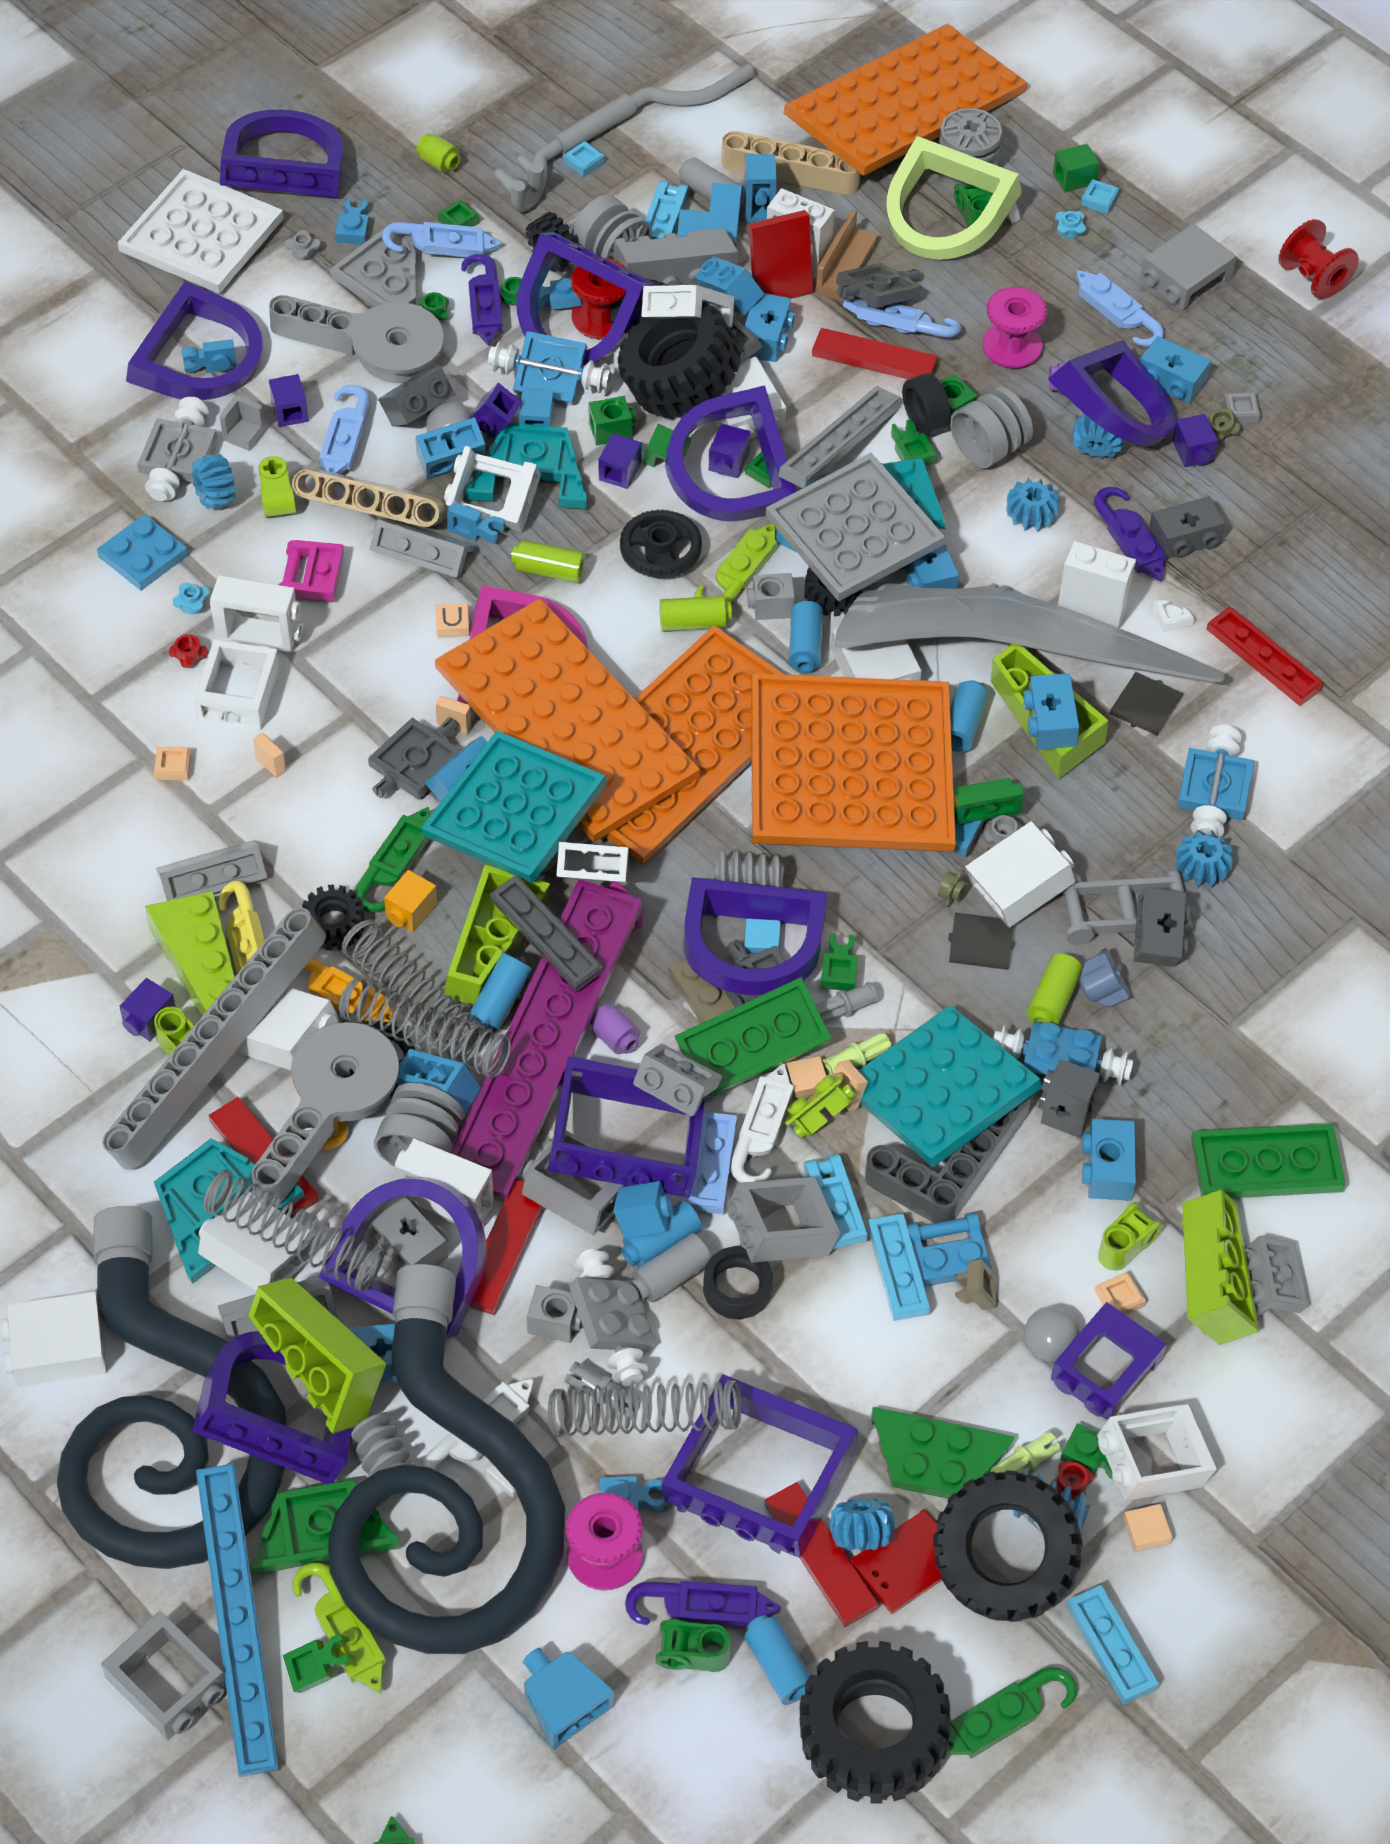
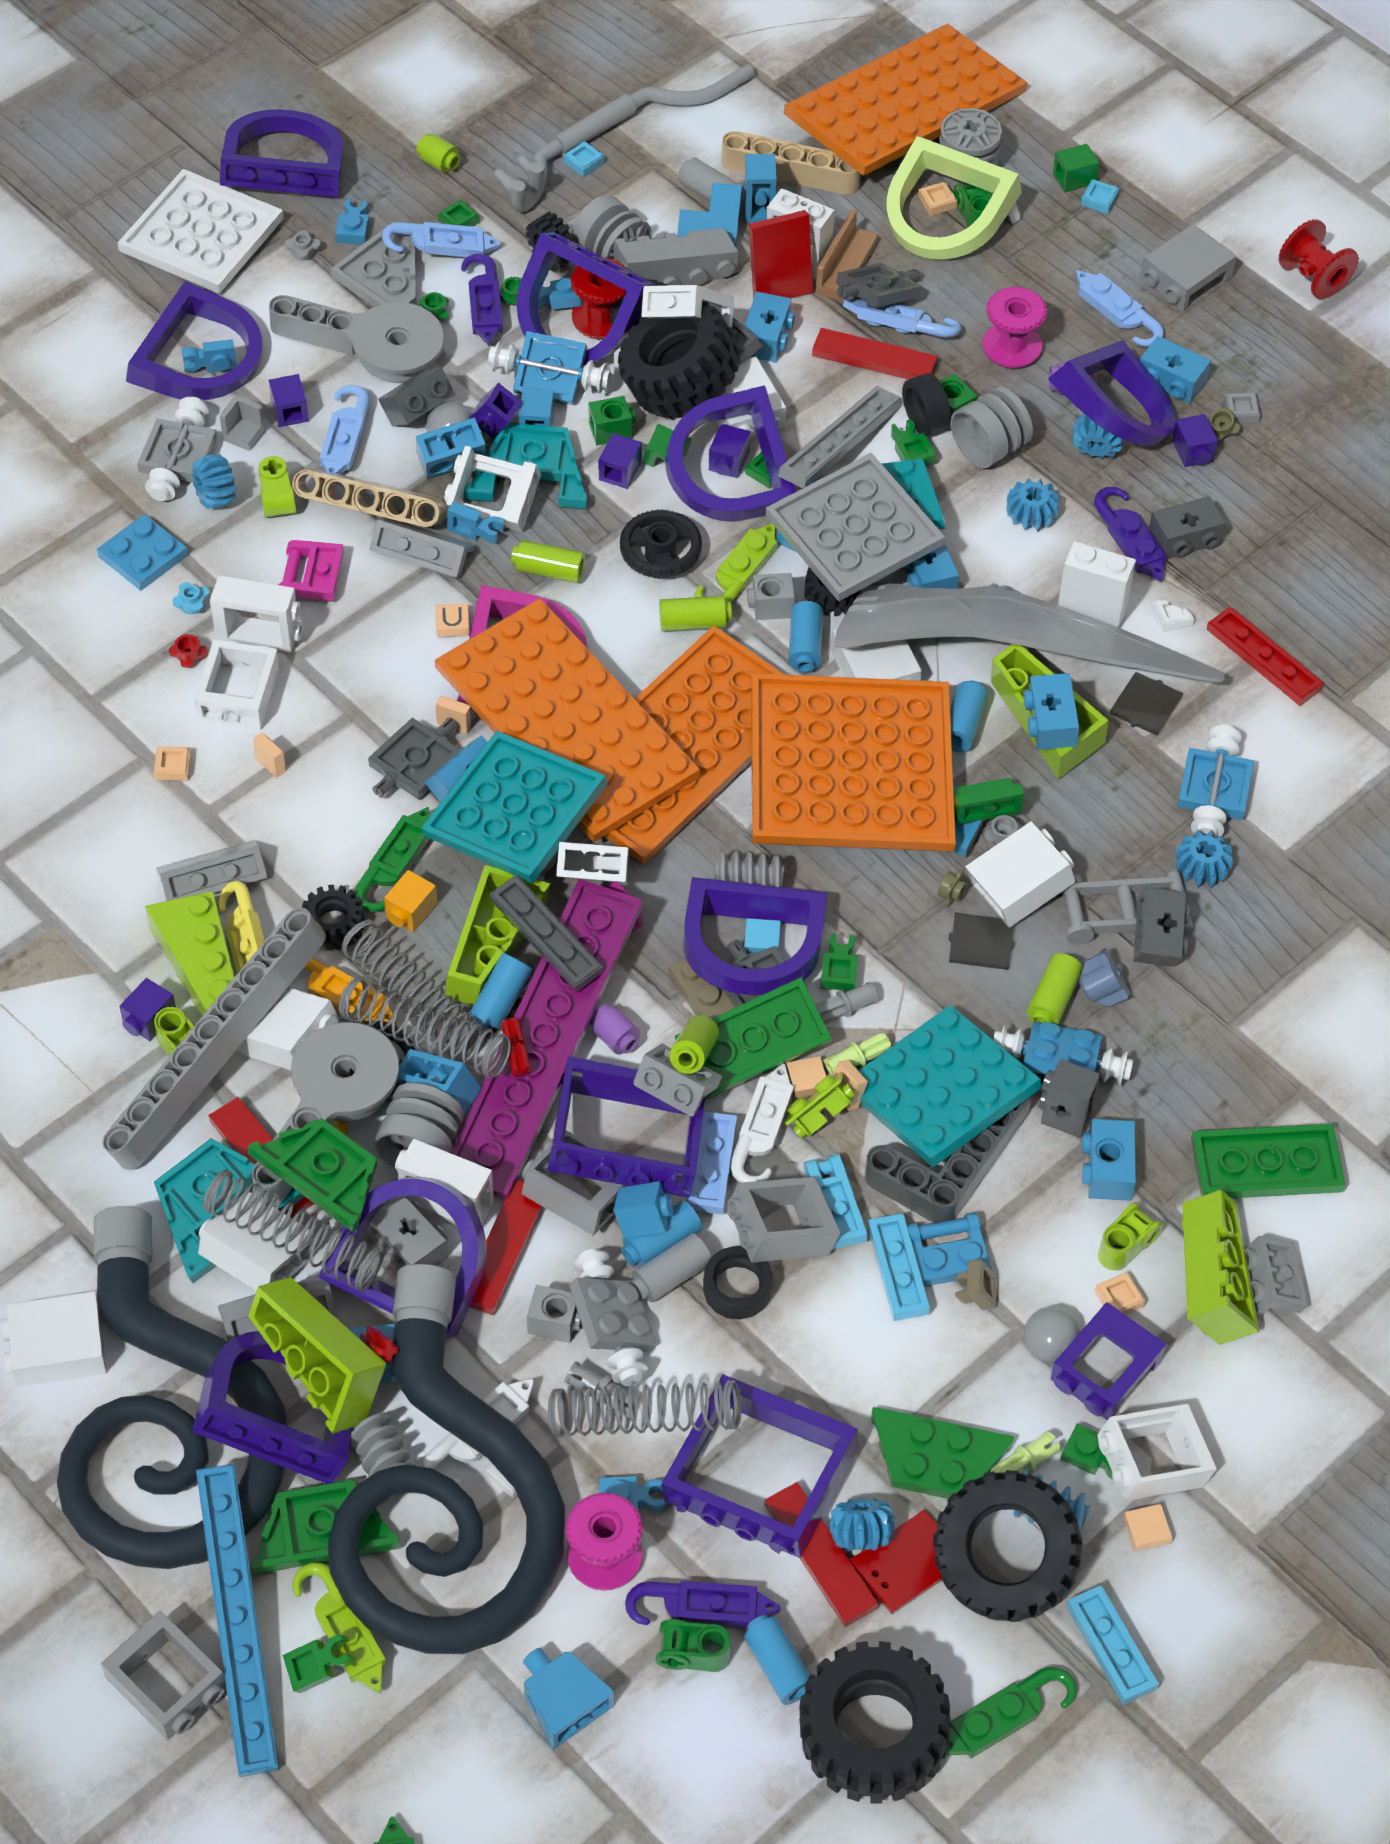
(322, 1167): none -> green wing
(379, 1343): none -> red piece
(518, 1054): none -> red piece
(665, 208): medium azure plate -> none
(694, 1044): none -> lime brick
(730, 280): dark azure brick -> none
(937, 198): none -> light nougat tile
(1070, 224): medium azure plate -> none
(1073, 1470): red plate -> none

